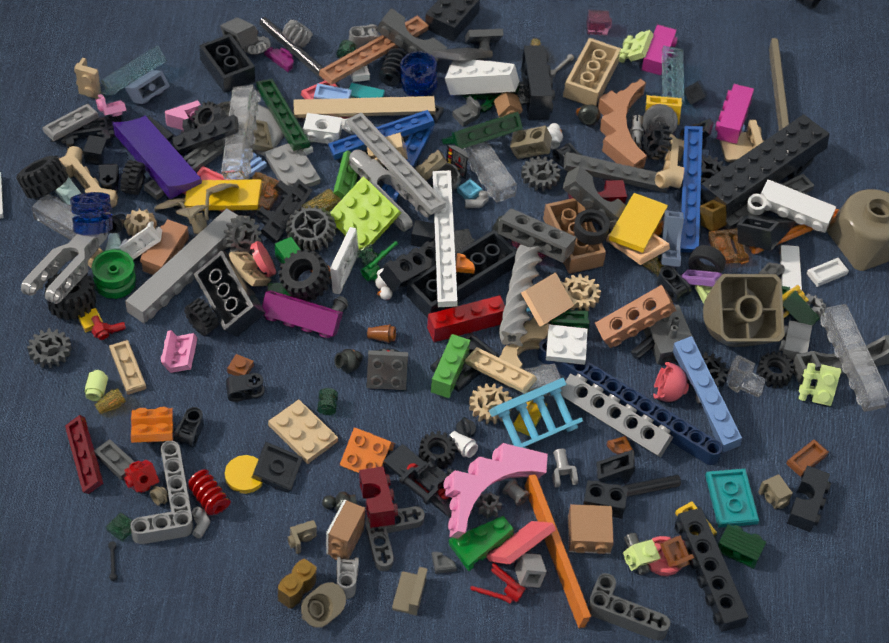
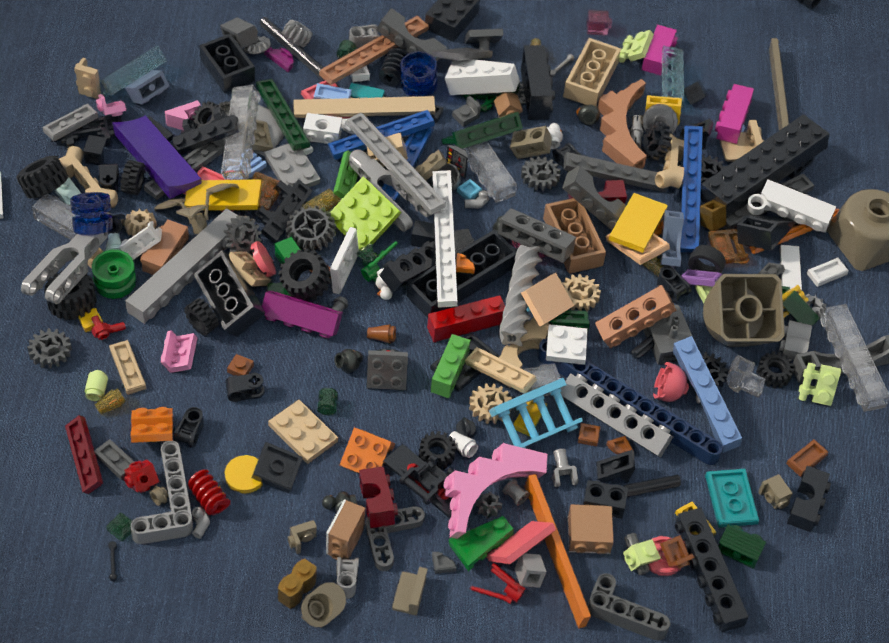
(589, 434): none -> dark orange tile
(595, 216): black tyre -> none

